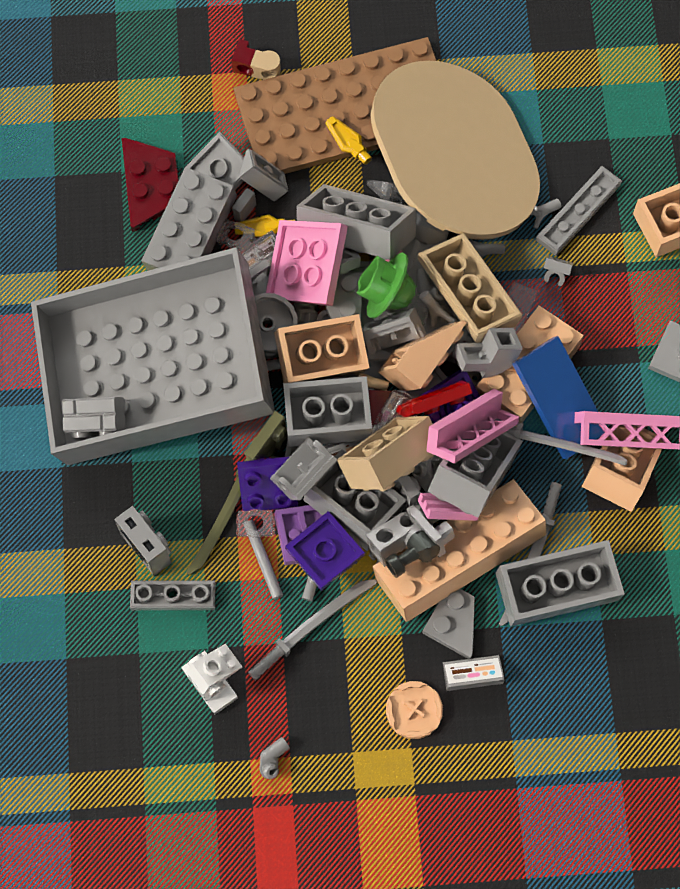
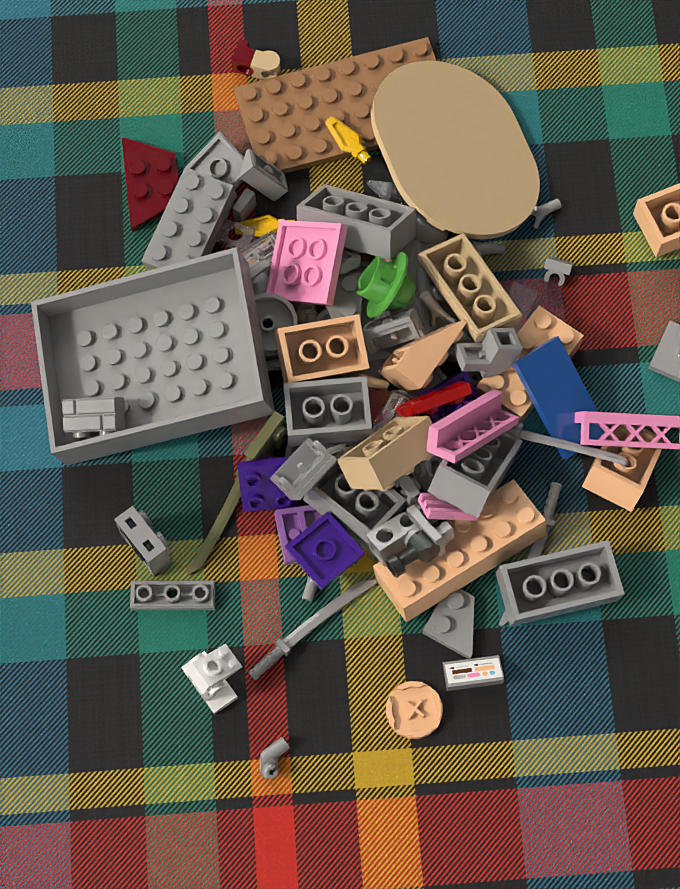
(264, 563): light grey bar -> none
(268, 521): clear piece -> none
(578, 210): light grey tile -> none

